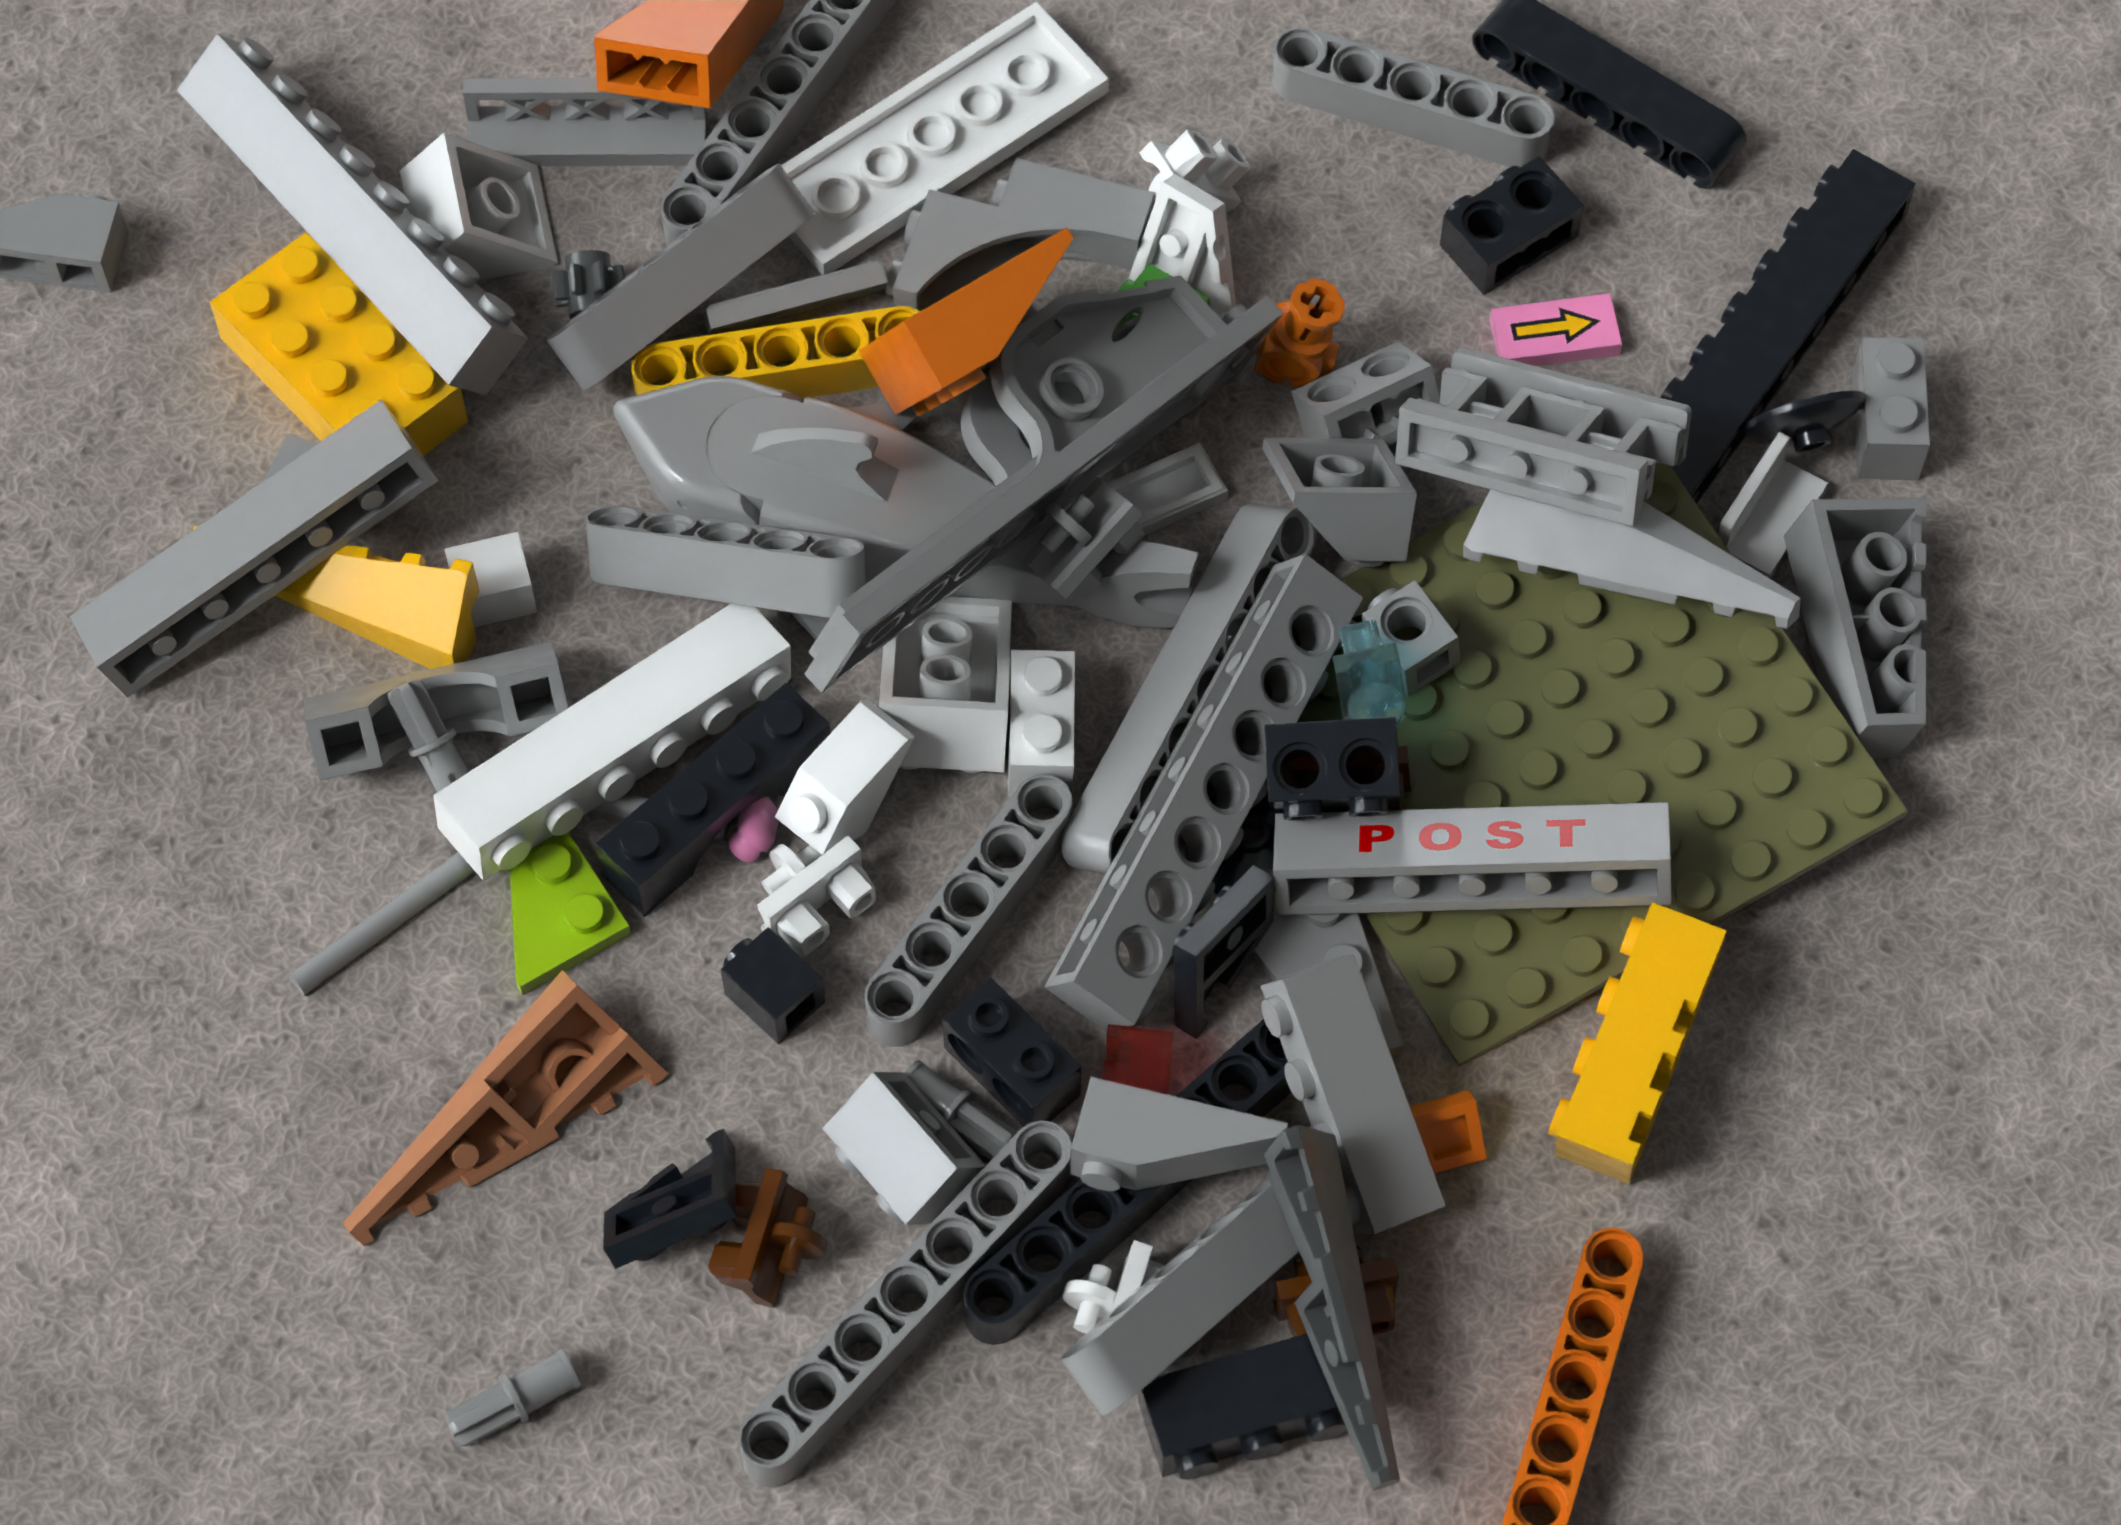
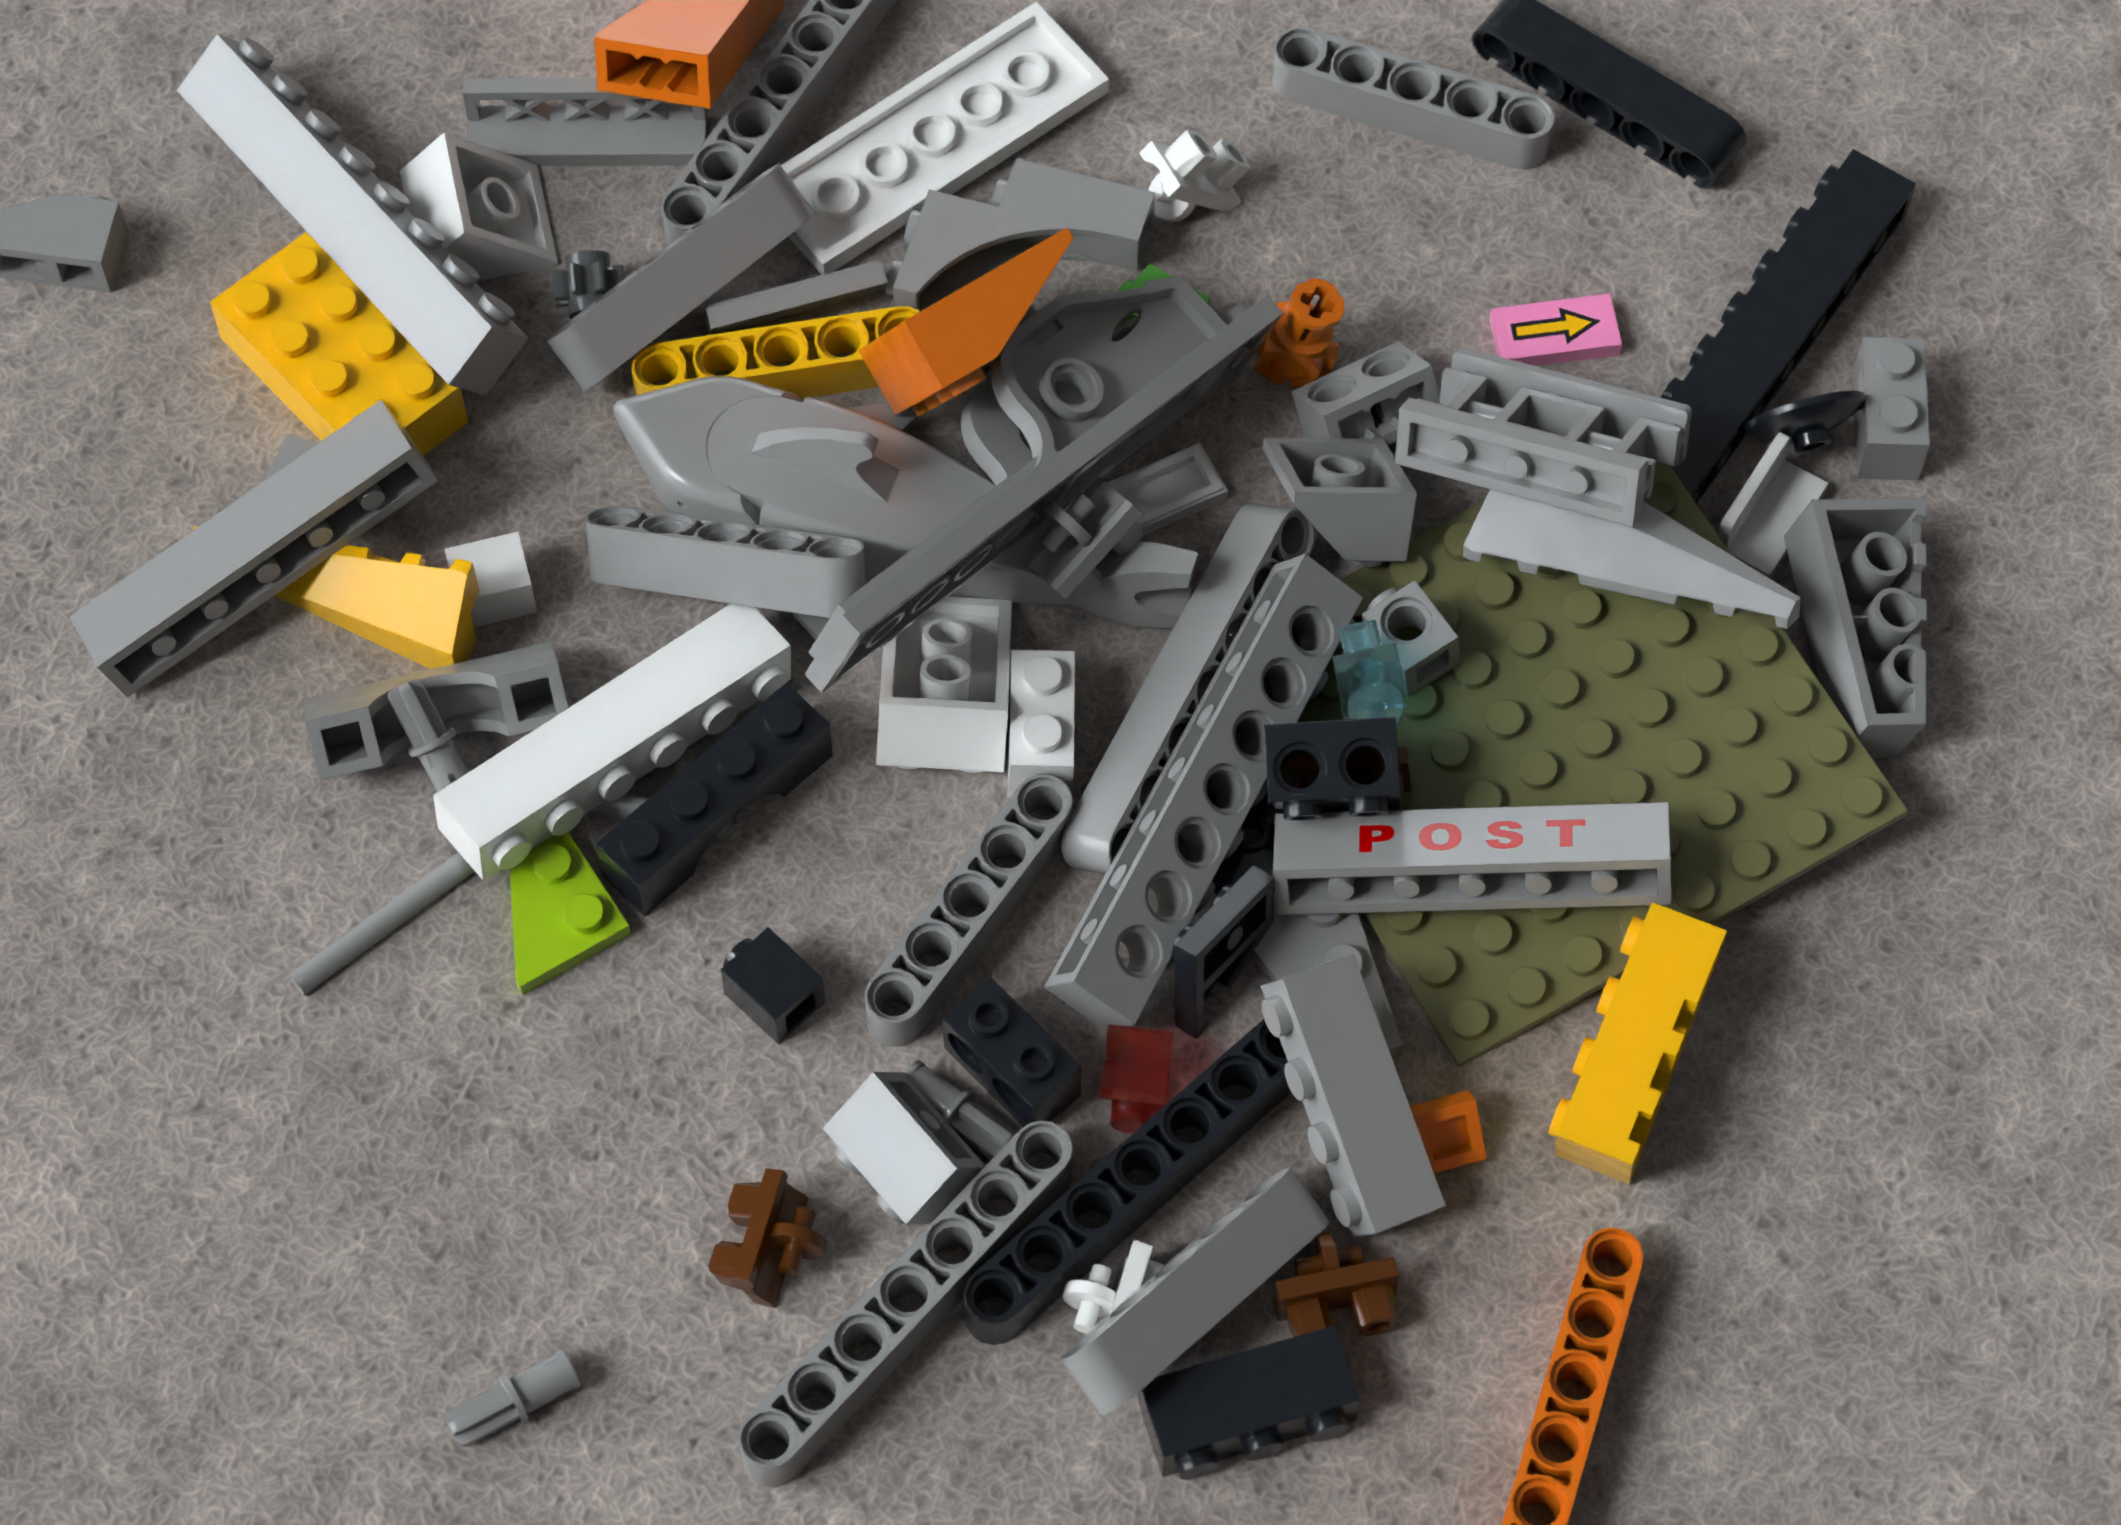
(540, 1075): nougat wedge -> none
(674, 1206): black wing -> none
(755, 830): bright pink arm -> none
(808, 882): white hips -> none
(845, 778): white slope -> none
(1158, 1139): light grey slope -> none
(1189, 240): white wing -> none
(1334, 1306): dark grey wedge -> none
(1517, 233): black brick -> none

